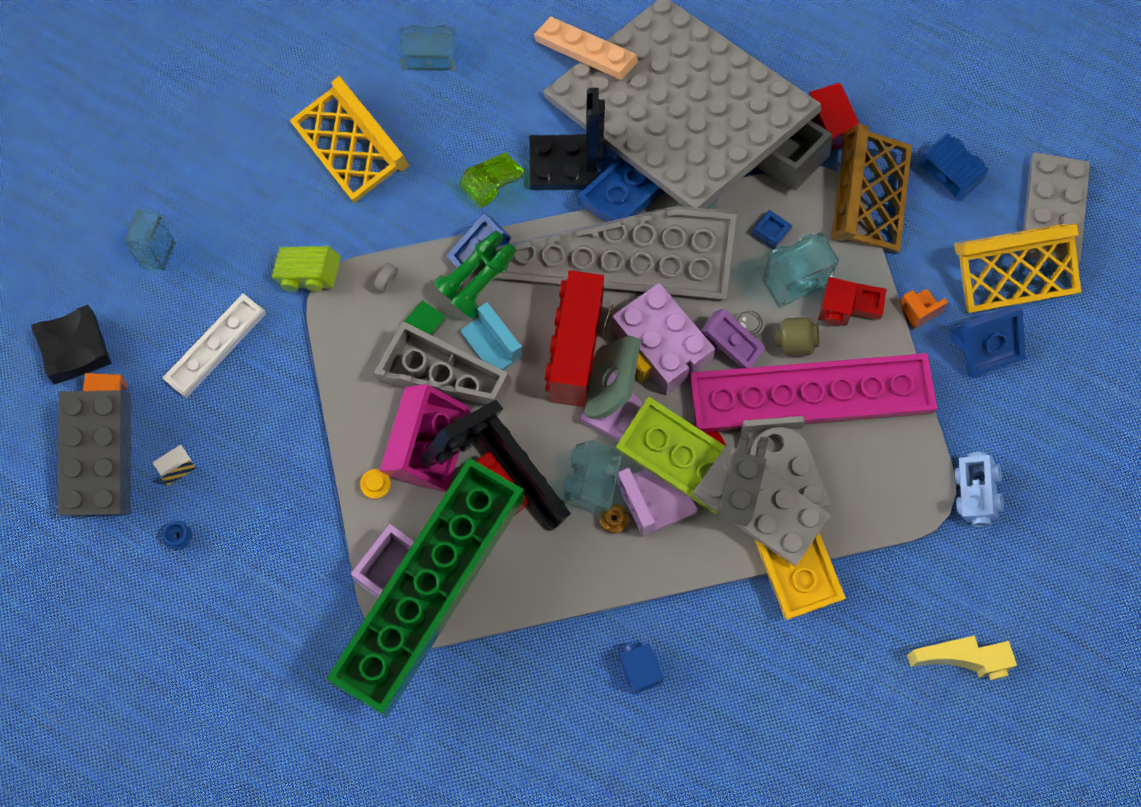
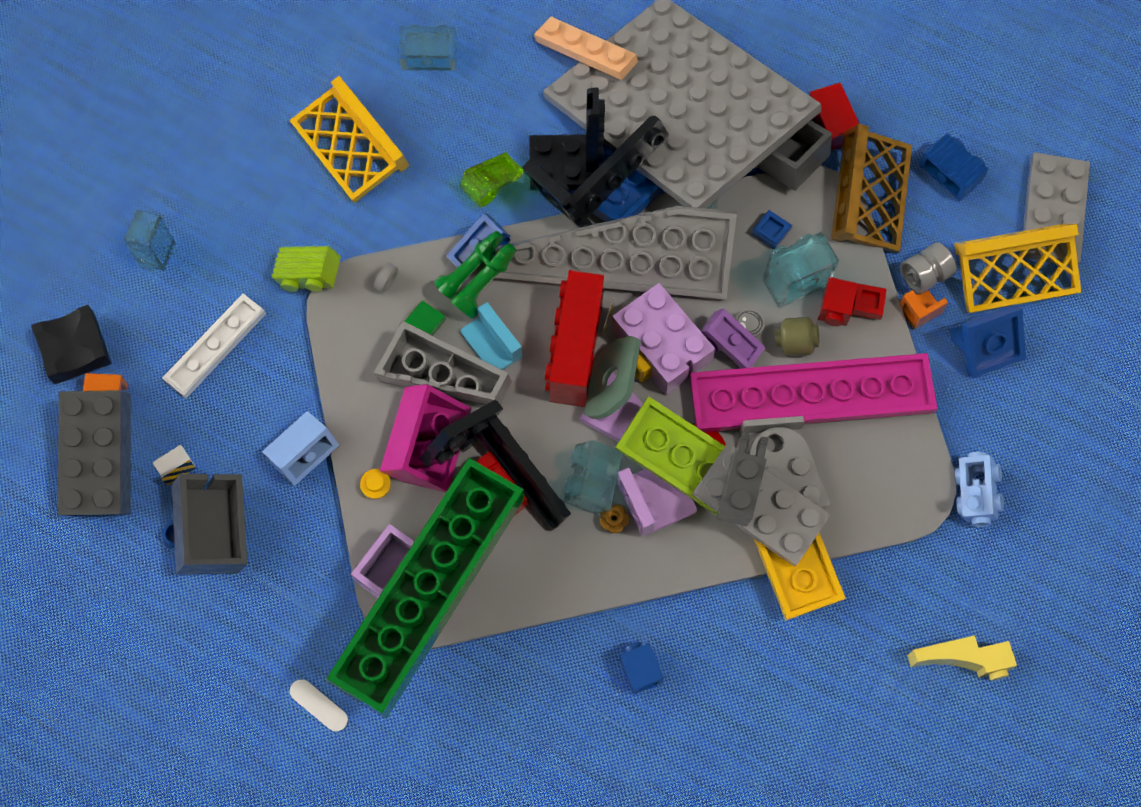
(209, 524): none -> dark grey piece
(300, 448): none -> light blue brick
(318, 705): none -> white sticker
(604, 180): none -> black bracket
(928, 268): none -> light grey wheel

